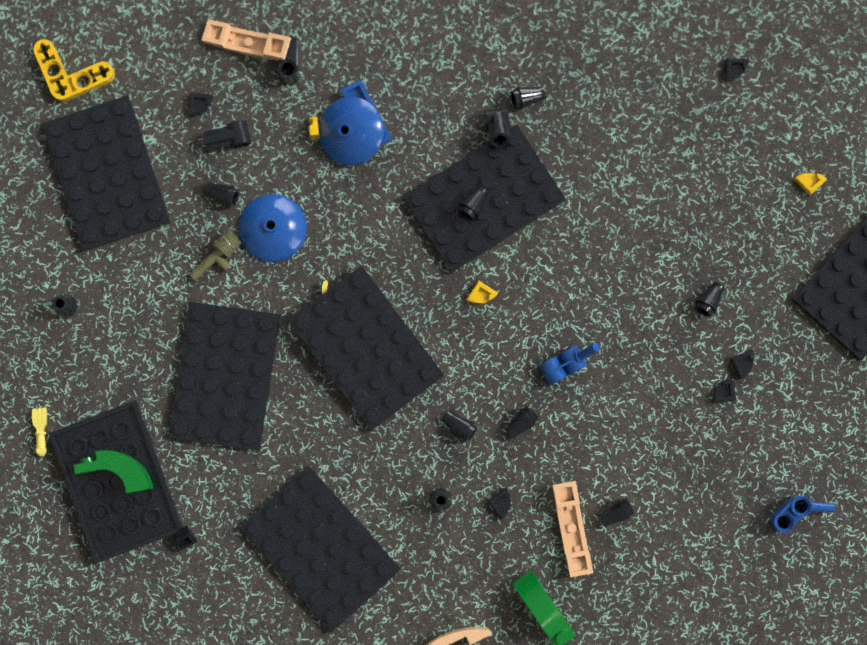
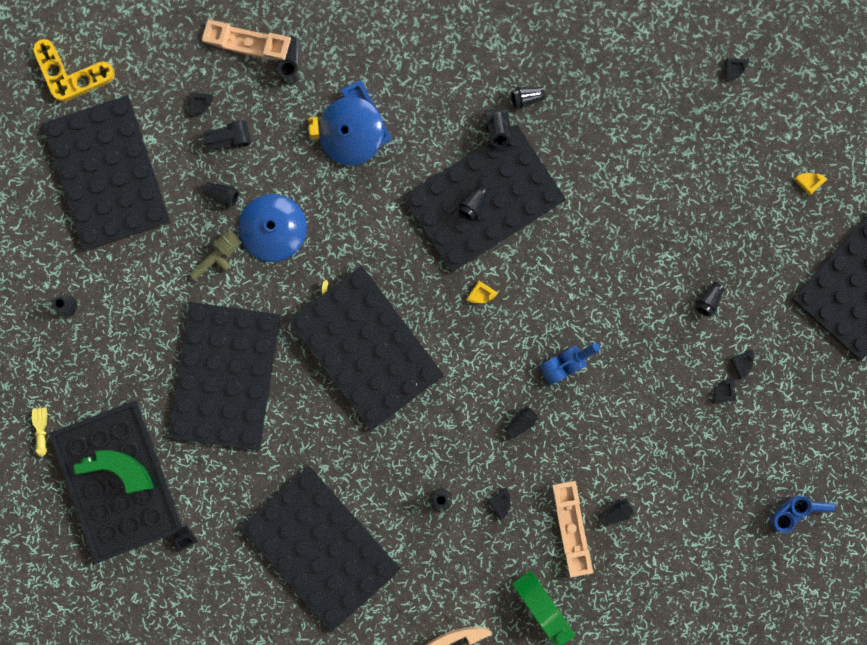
(460, 426): black cone -> none

